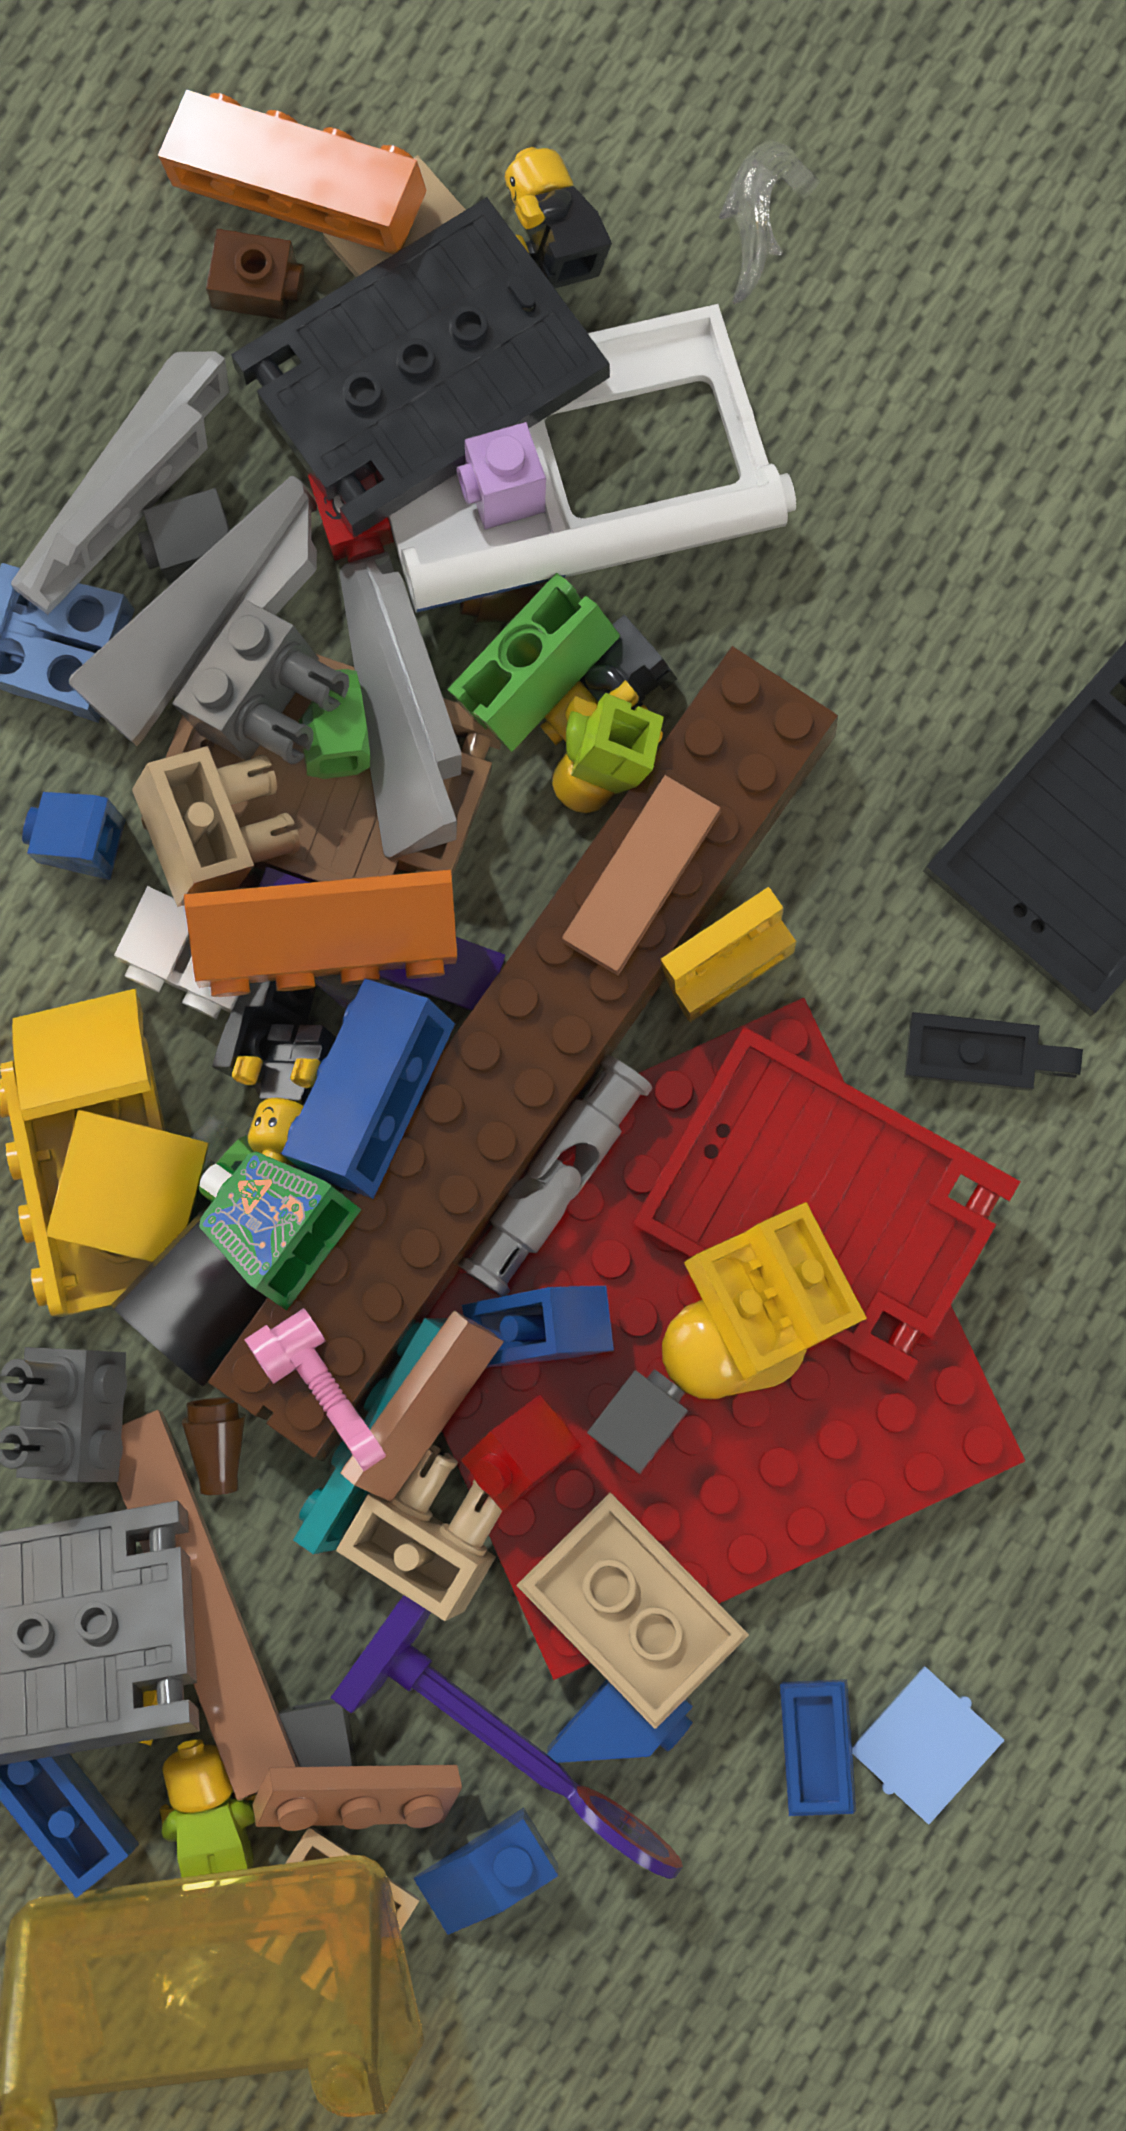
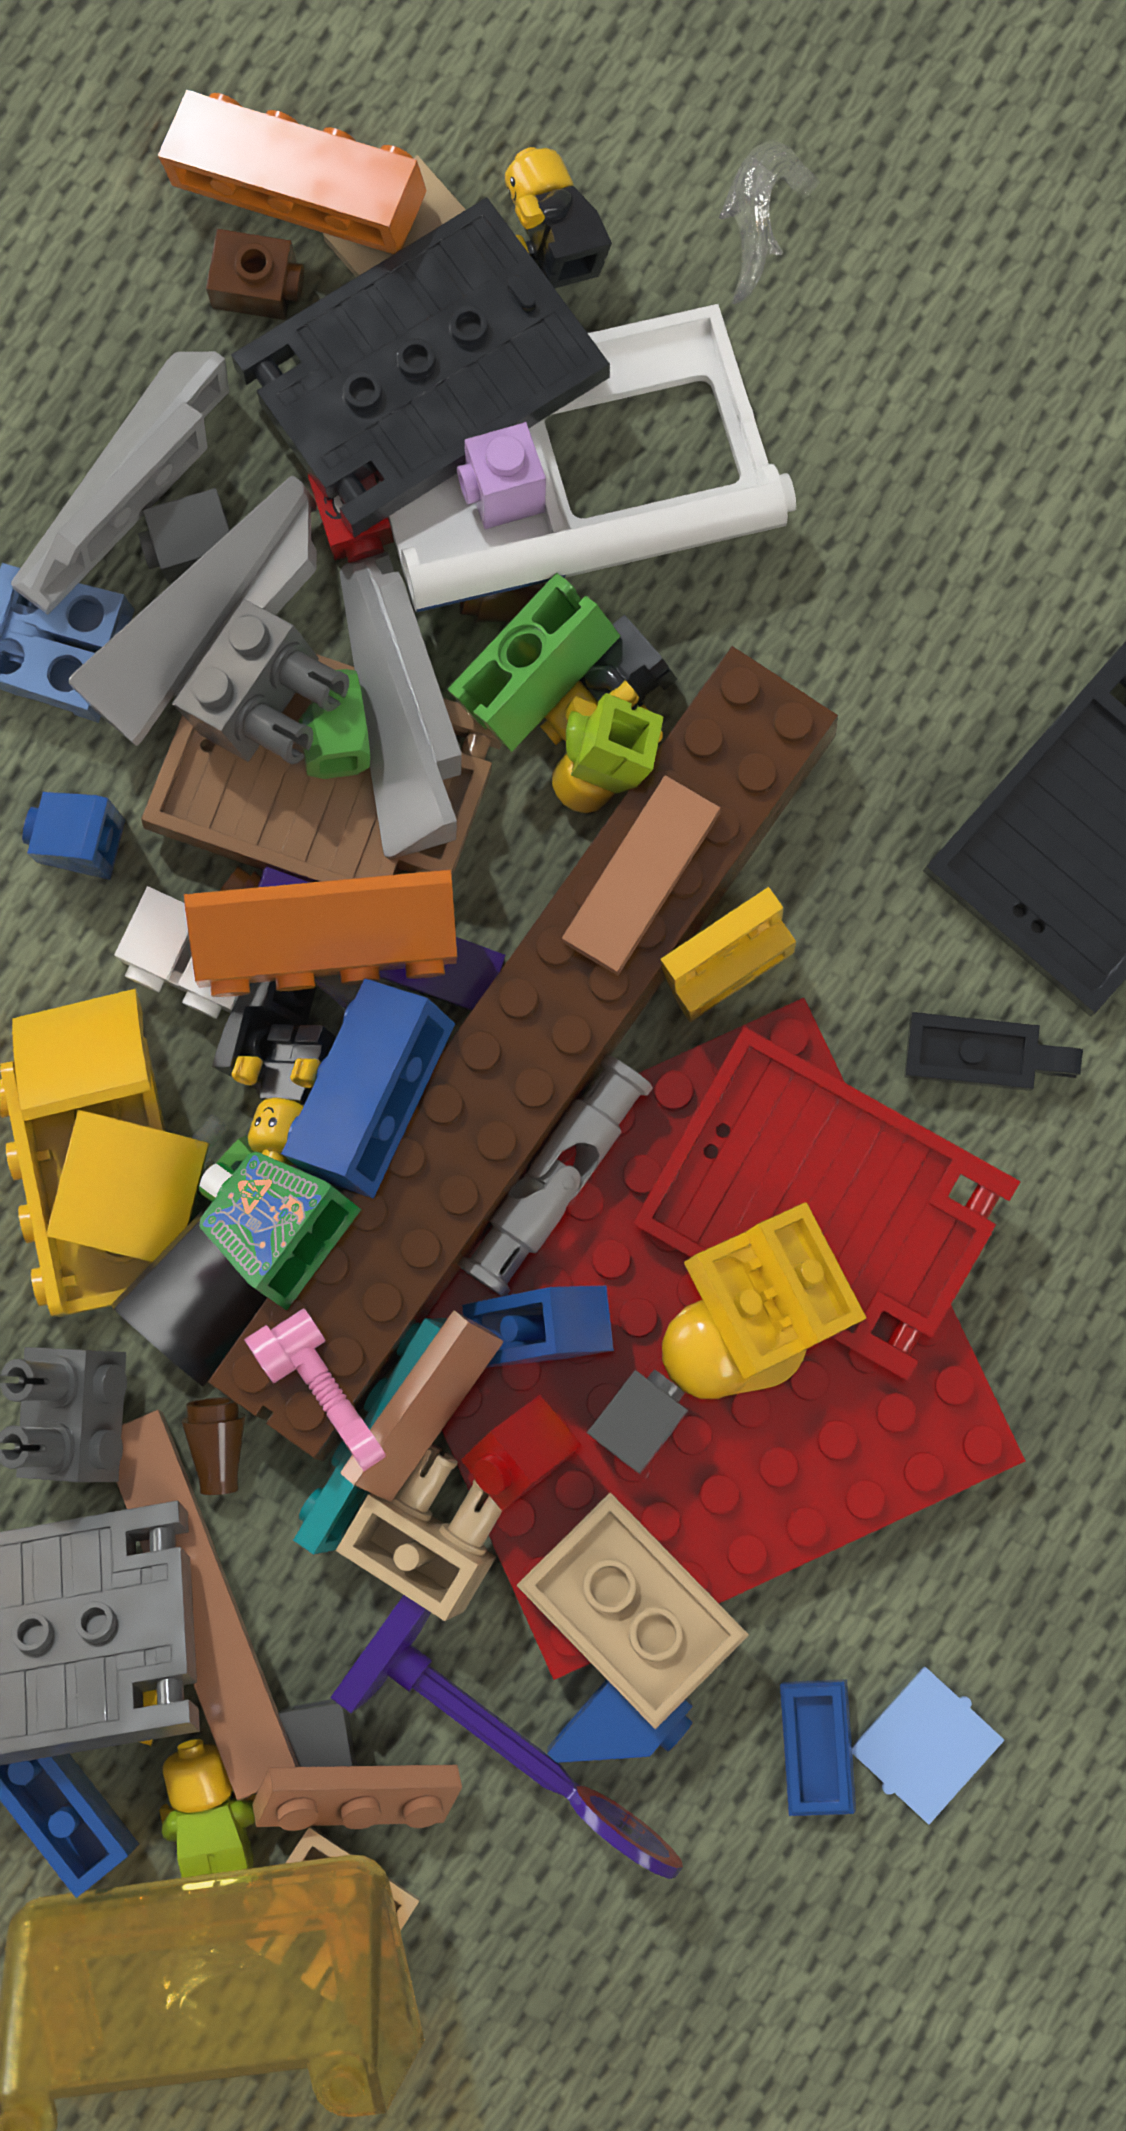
(194, 825): tan brick -> none
(488, 1873): blue slope -> none

